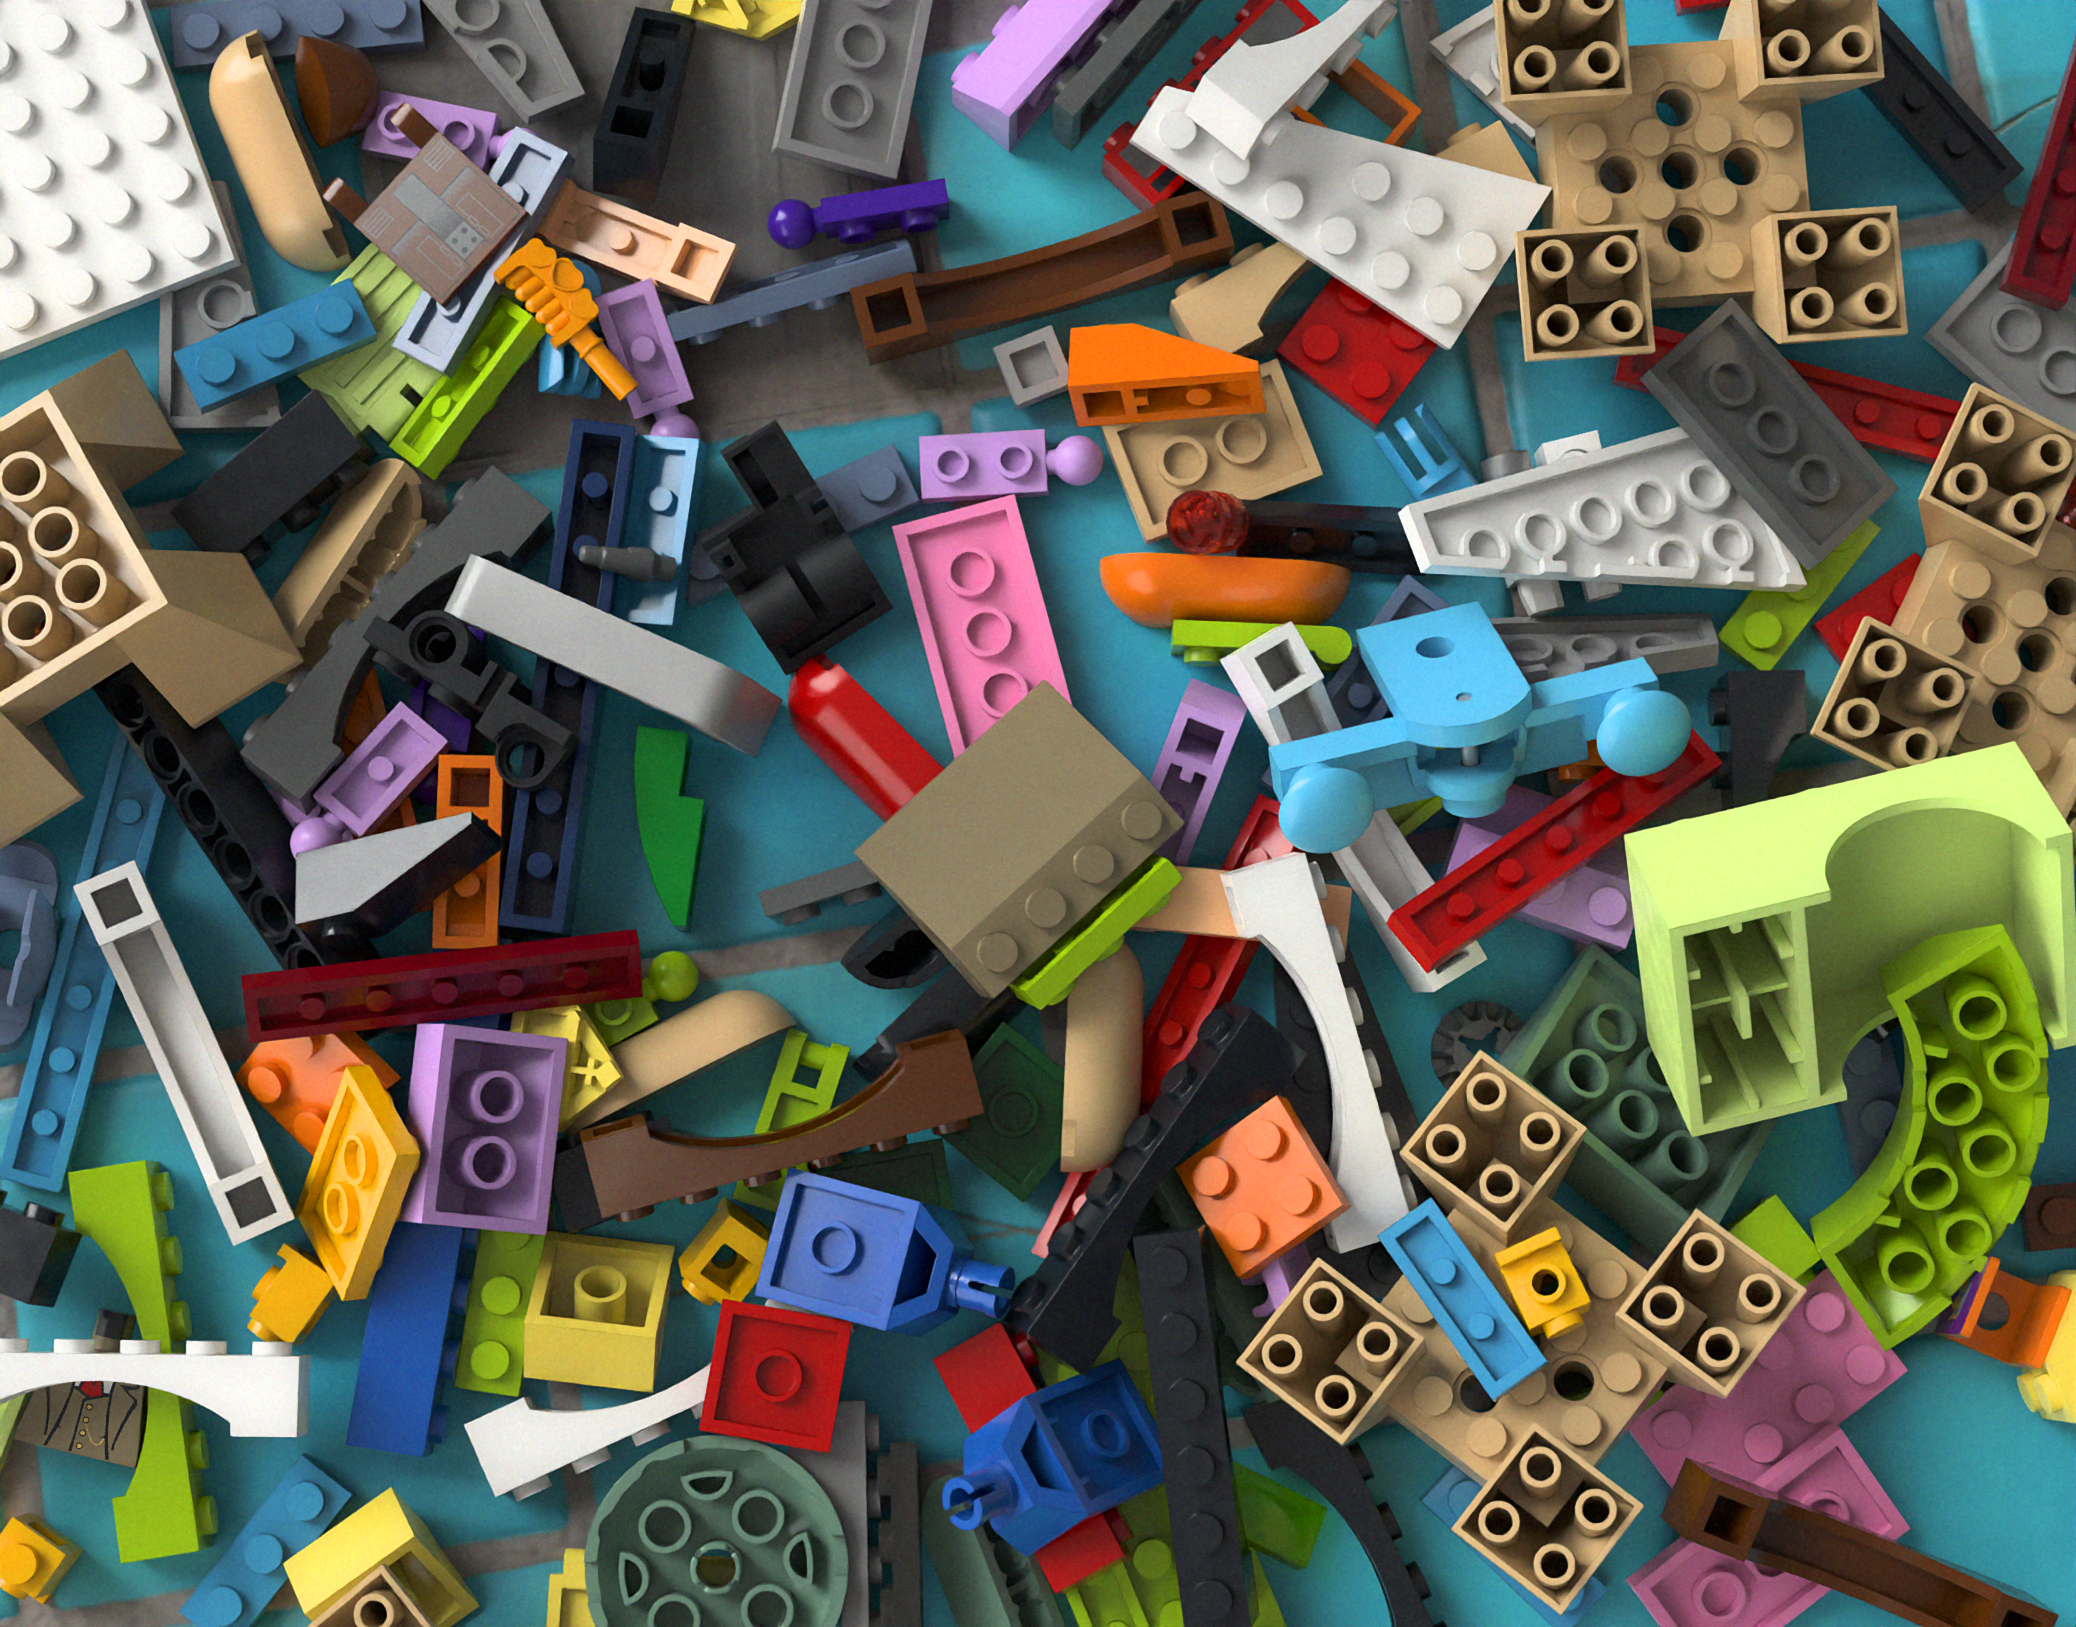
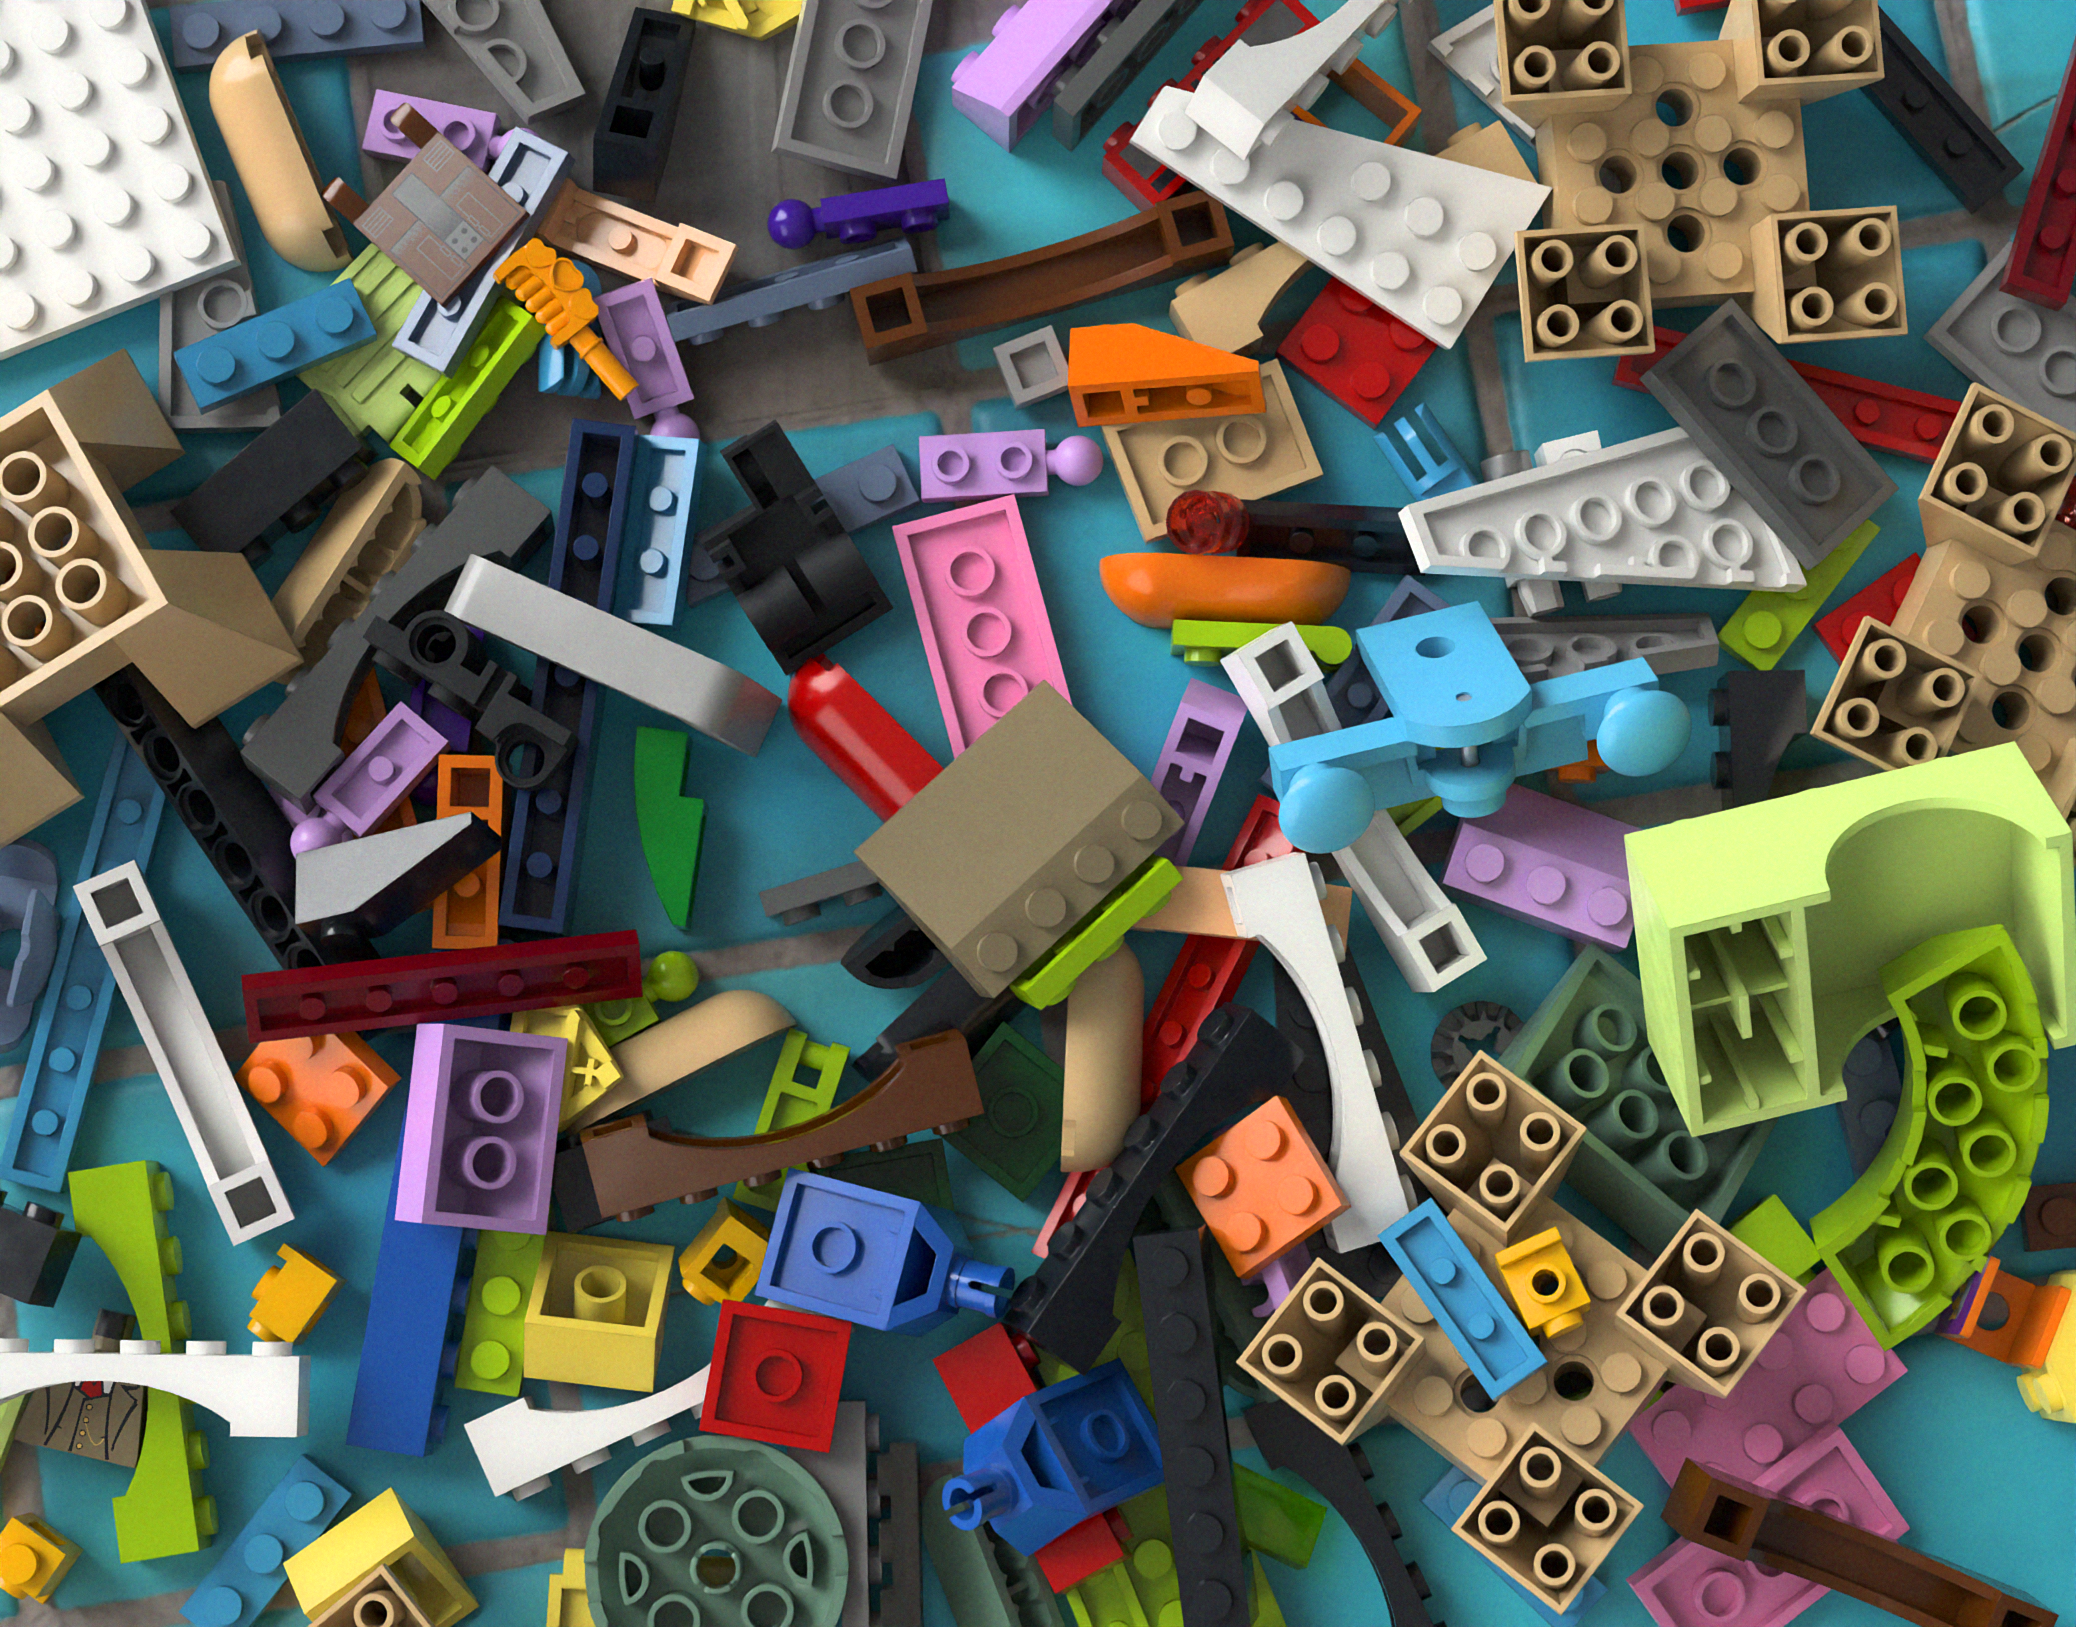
(334, 89): reddish brown piece -> none
(357, 1182): yellow plate -> none
(632, 563): dark grey piece -> none
(1542, 854): red plate -> none

